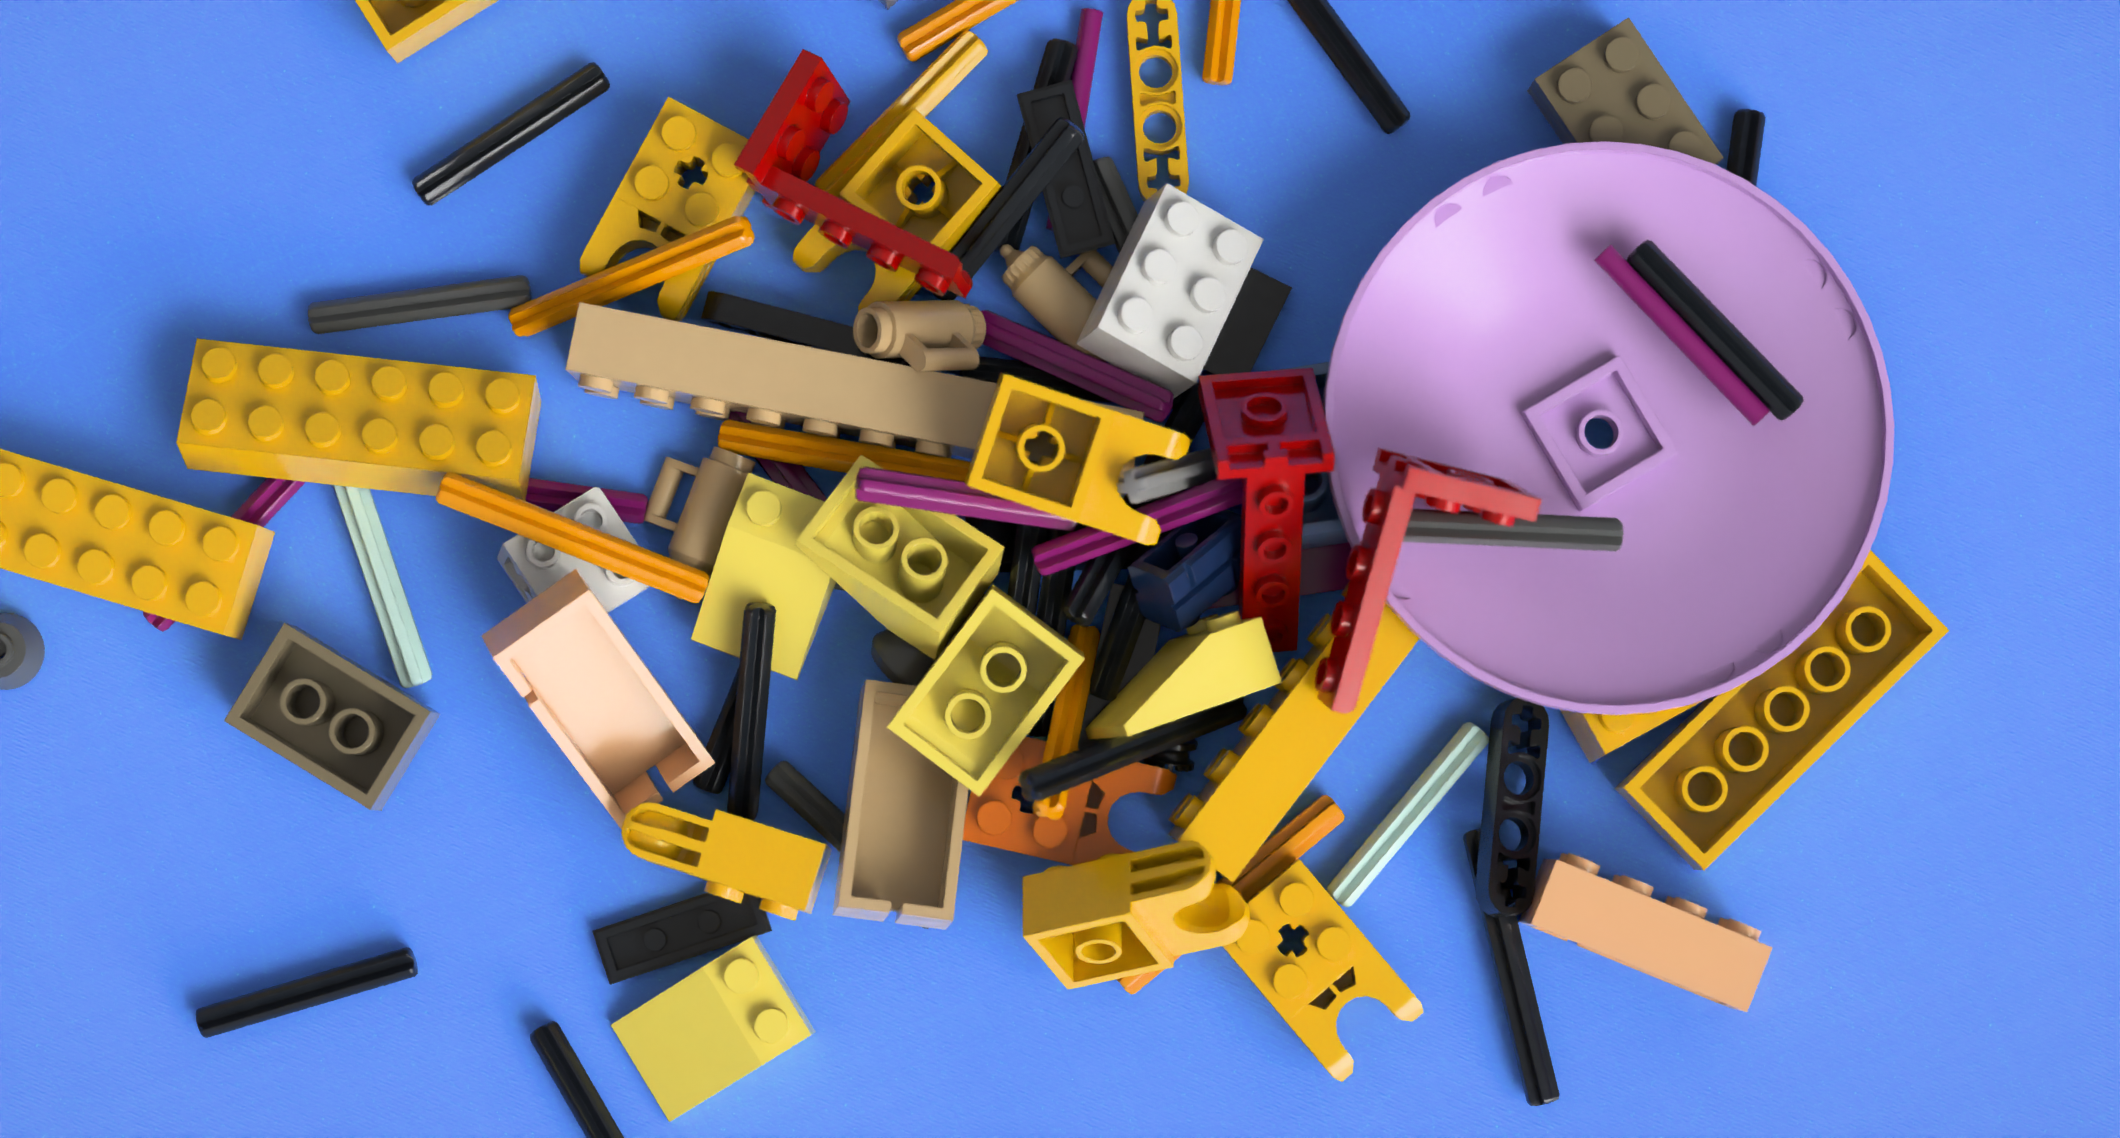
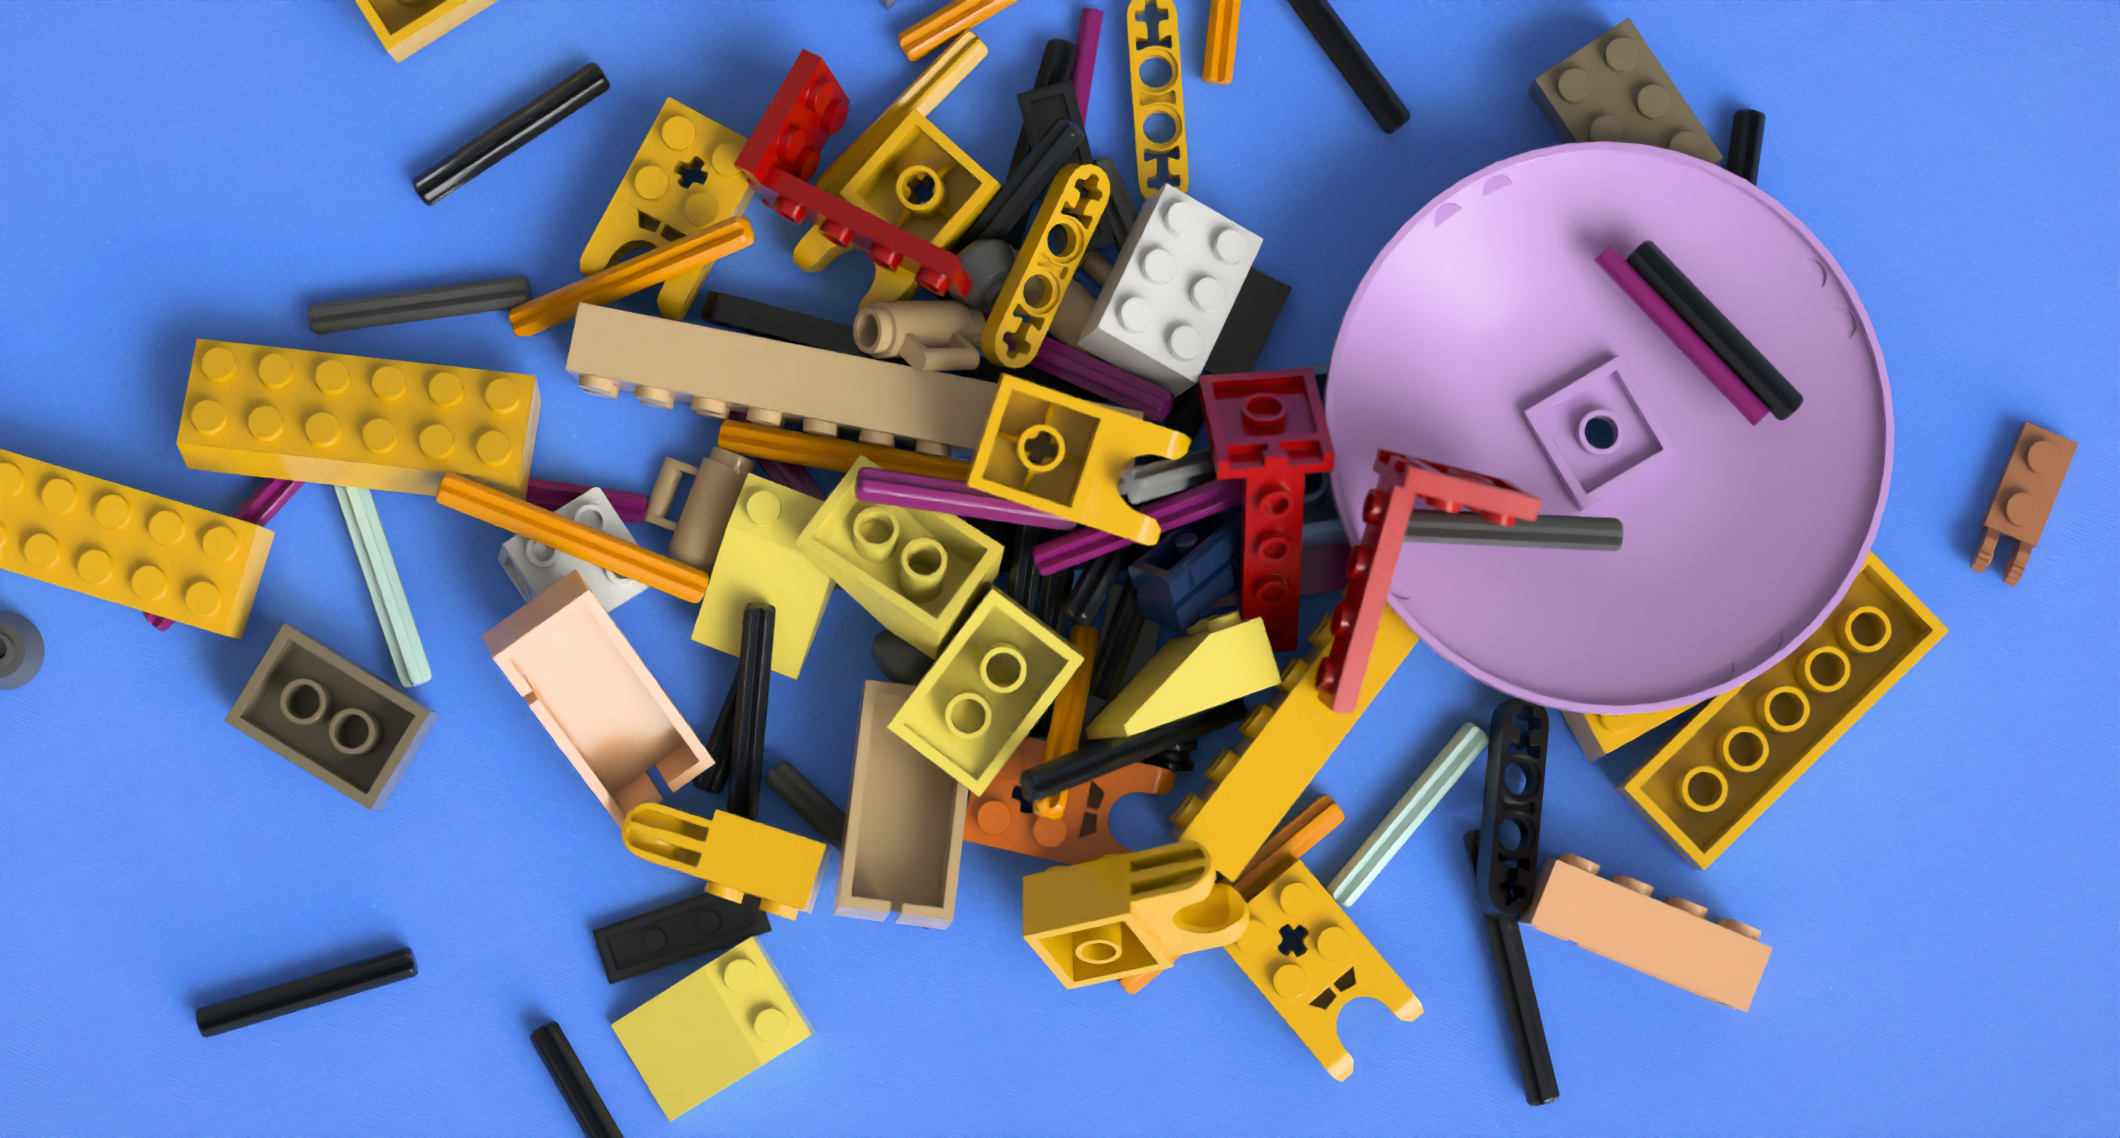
(988, 266): none -> dark grey cone
(1051, 269): none -> yellow beam
(2023, 498): none -> nougat hinge

